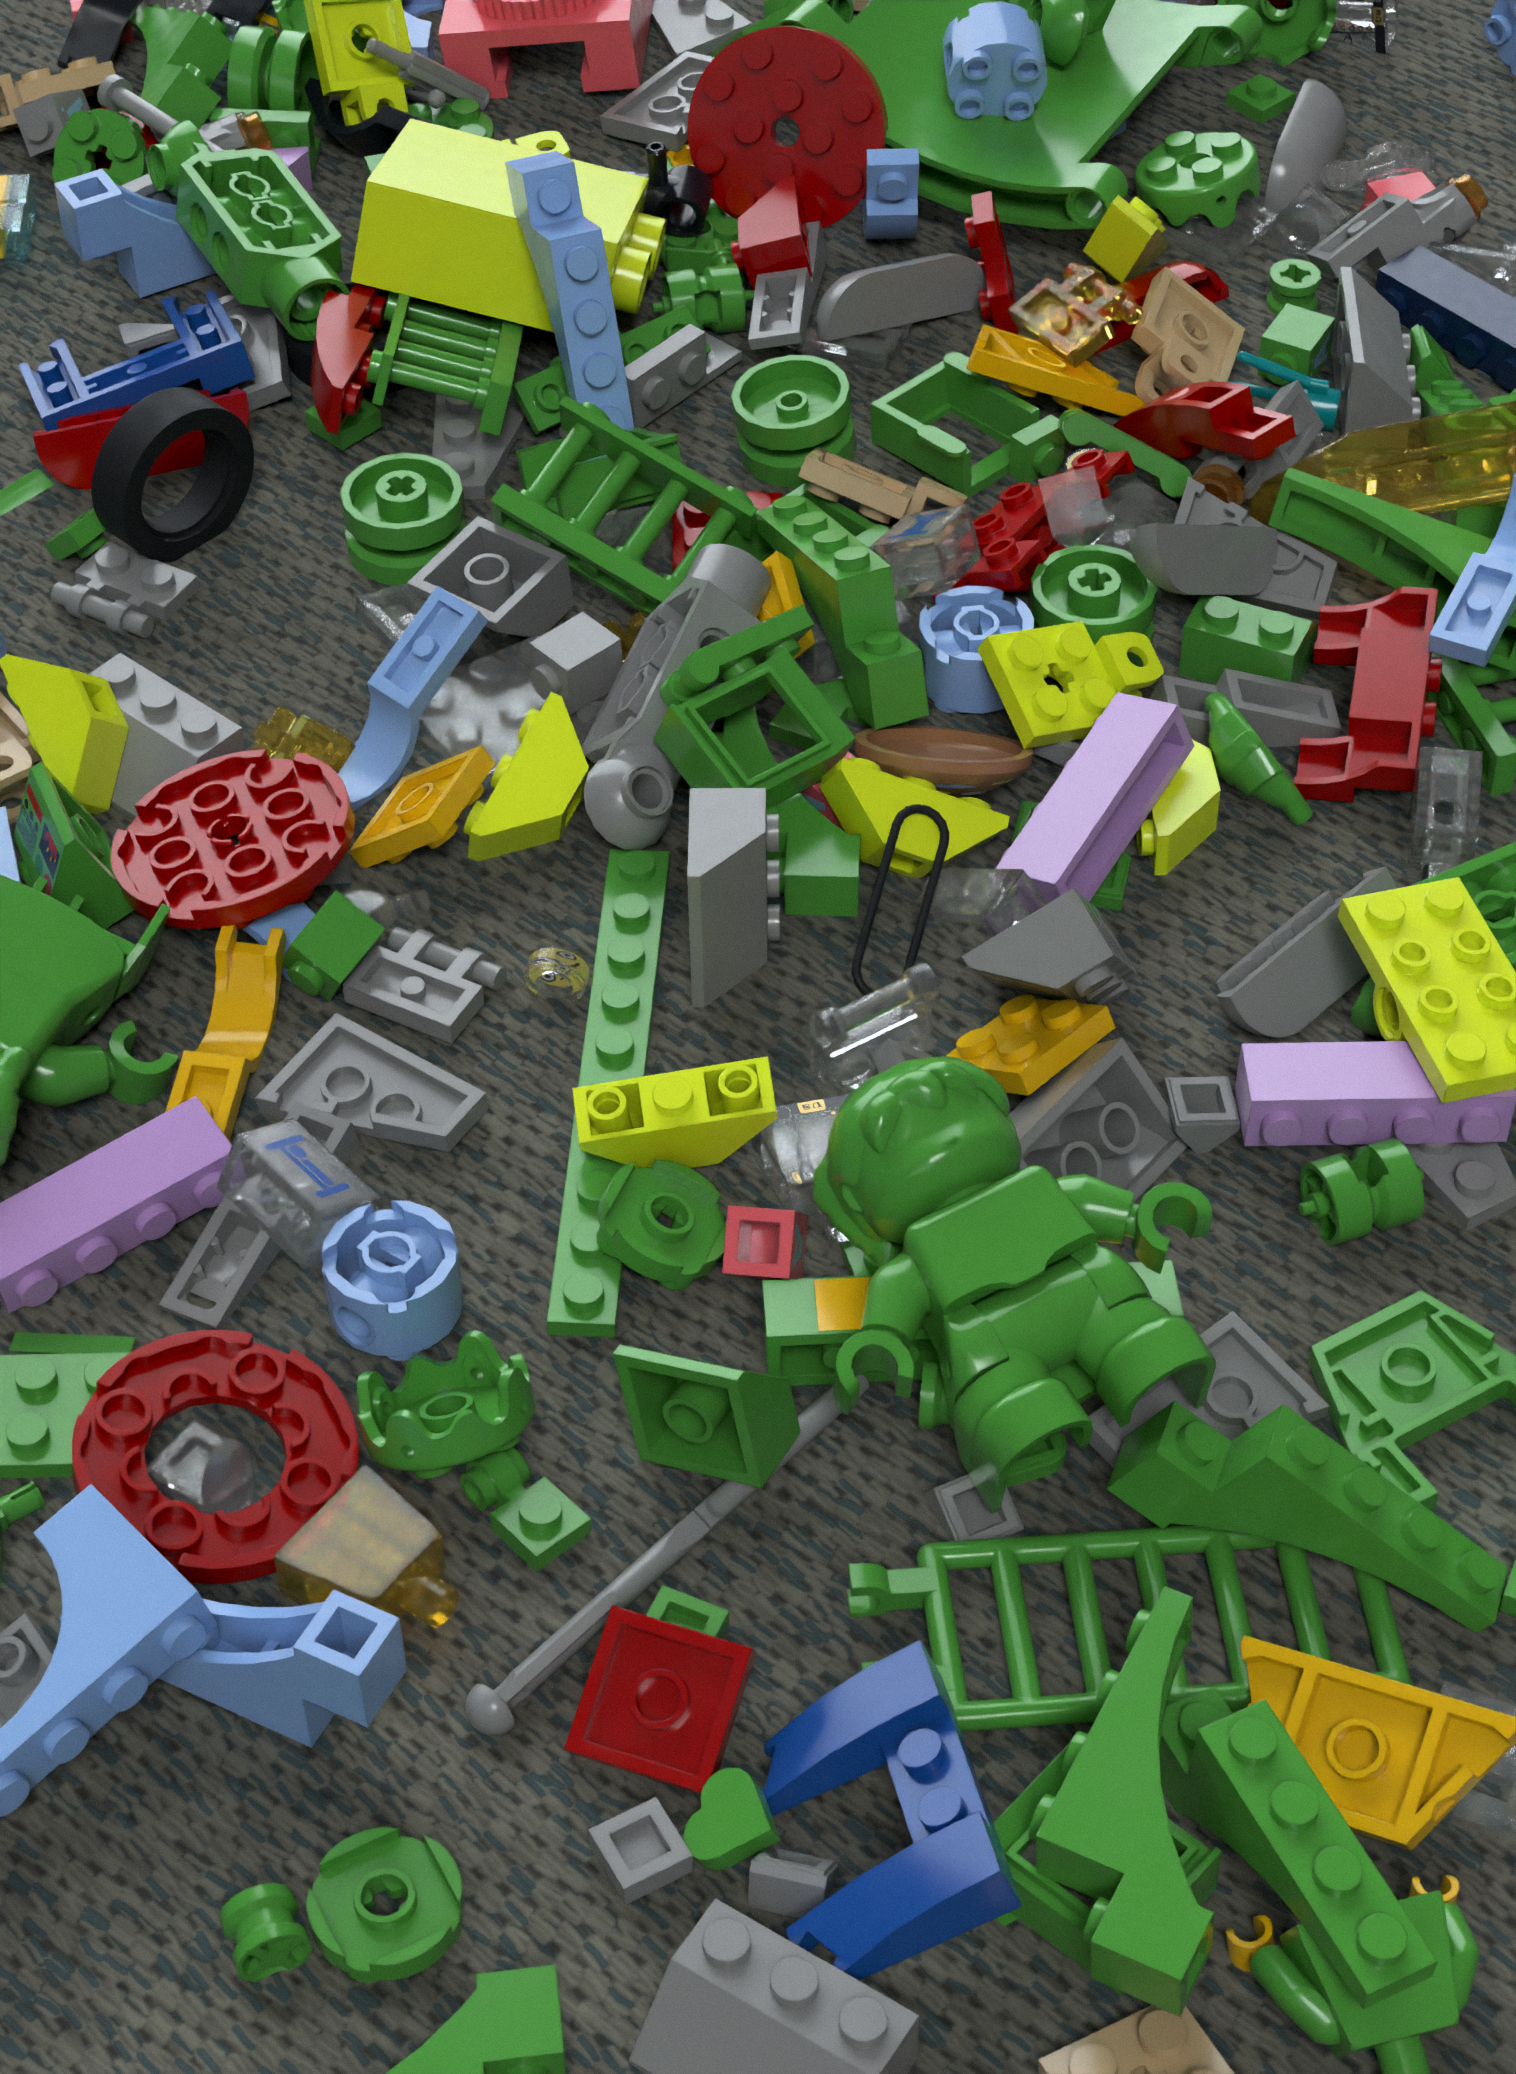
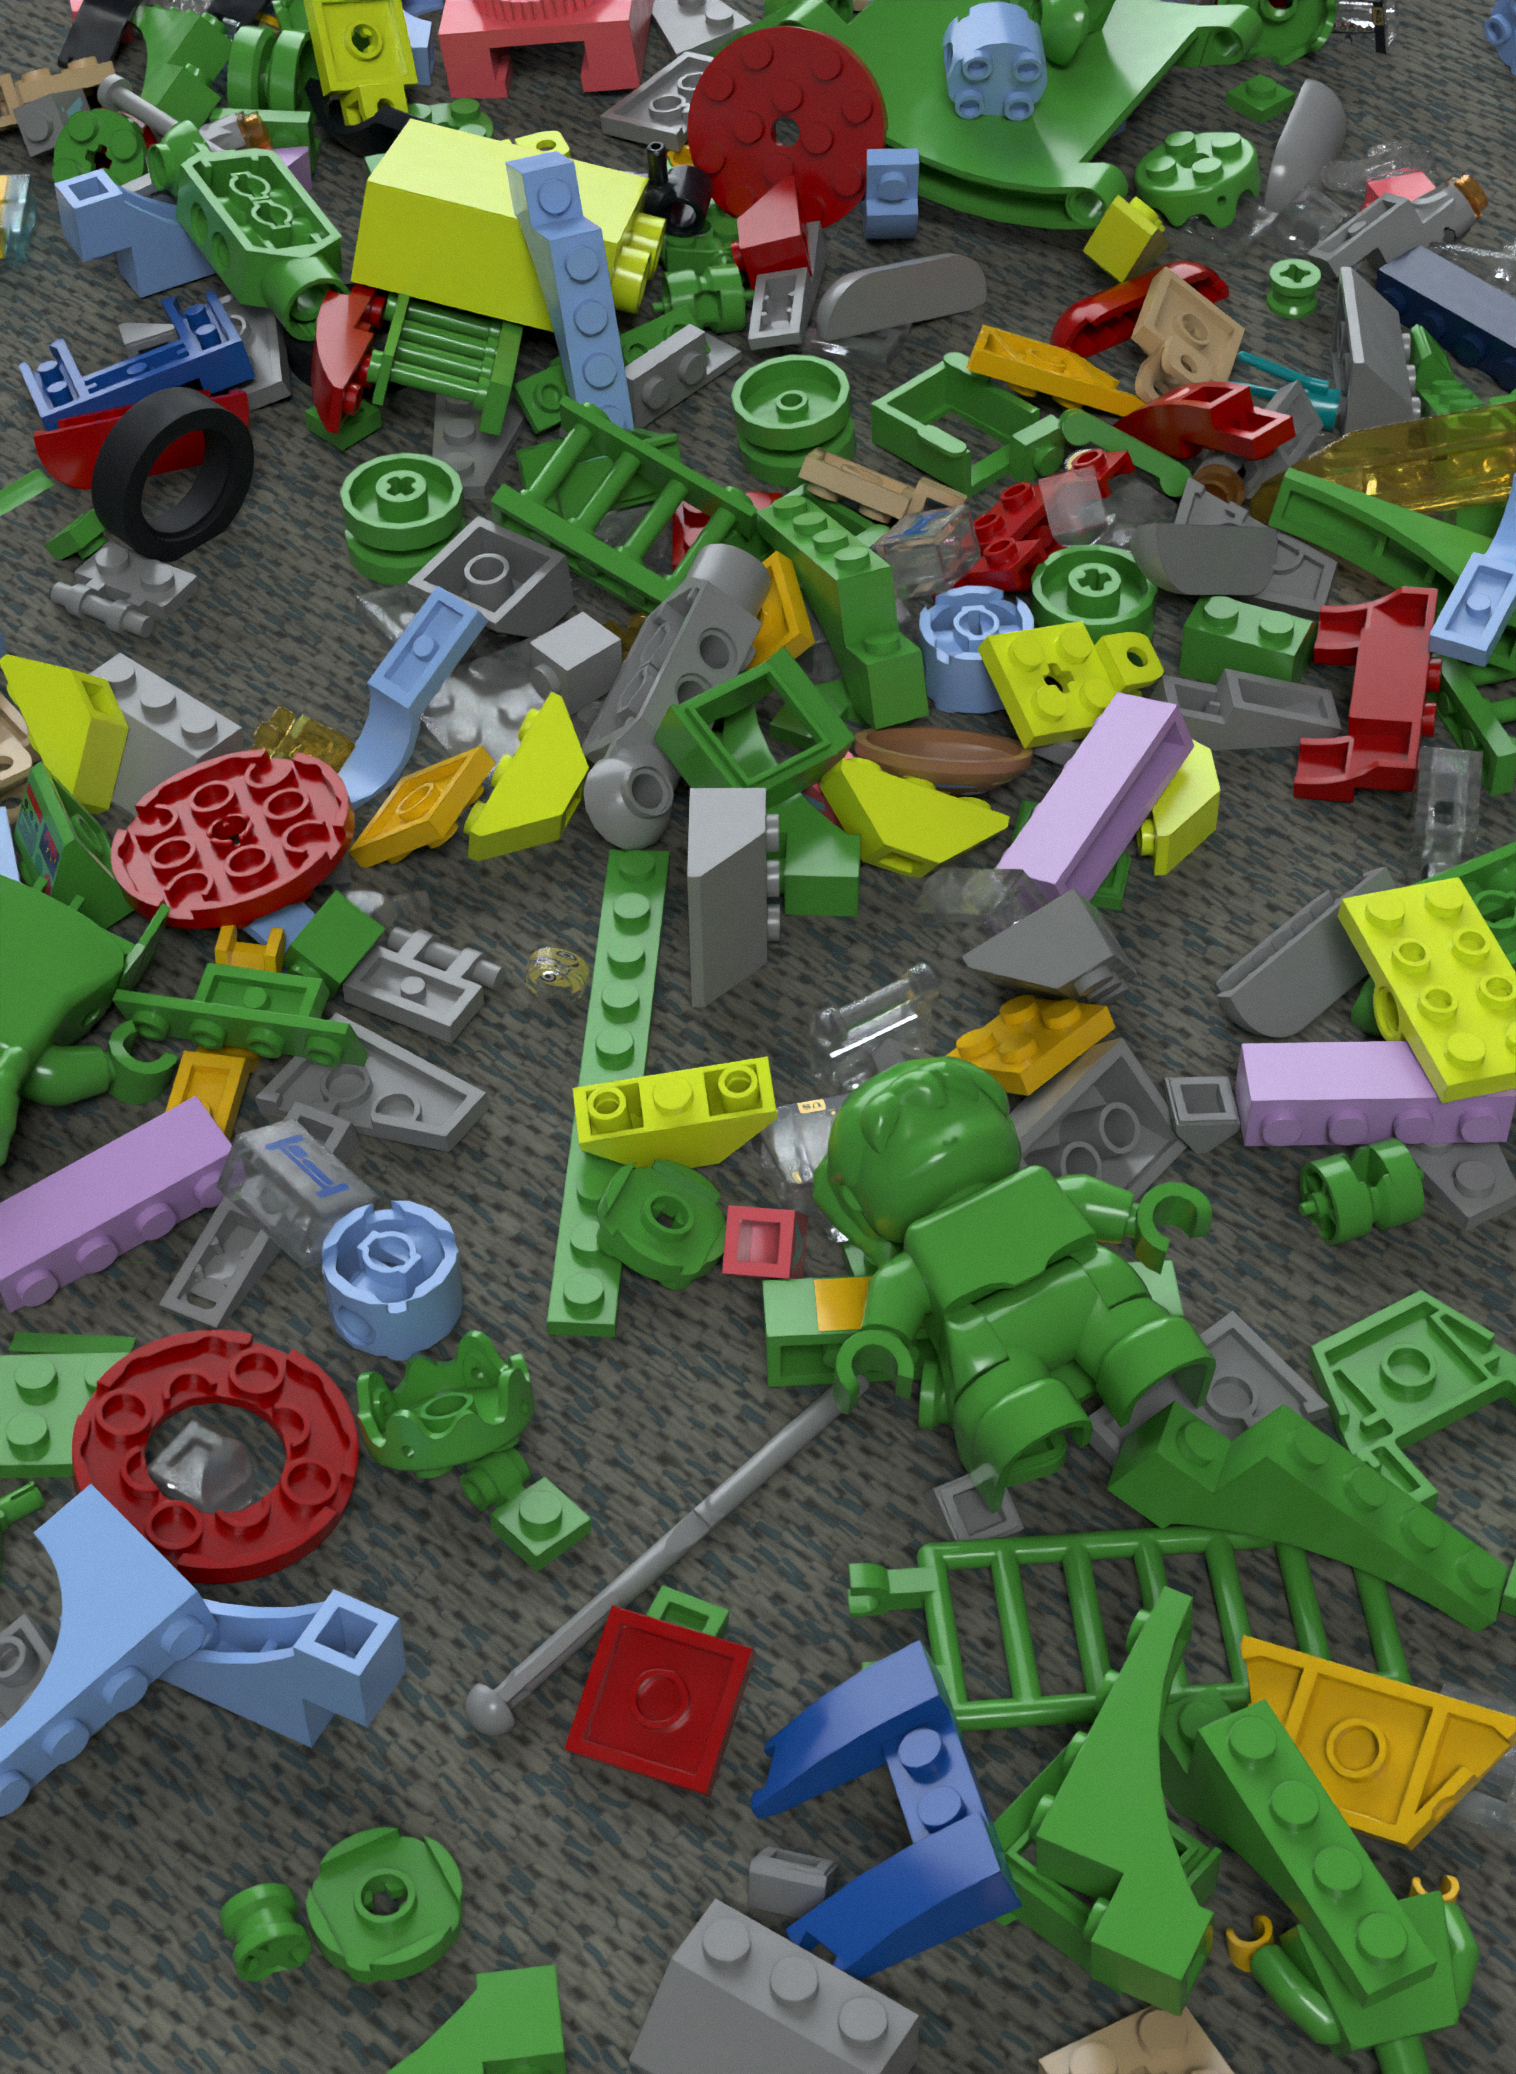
(250, 1011): none -> bright green bracket
(370, 1549): clear yellow torso -> none
(430, 73): light grey axle -> none
(435, 98): light grey hinge -> none
(640, 1850): light grey plate -> none
(706, 1415): bright green slope -> none
(731, 1822): bright green tile -> none
(735, 655): bright green plate -> none
(879, 884): black piece -> none
(986, 232): red plate -> none
(1068, 325): clear yellow plate -> none
(1247, 762): bright green piece -> none
(1297, 341): bright green brick -> none

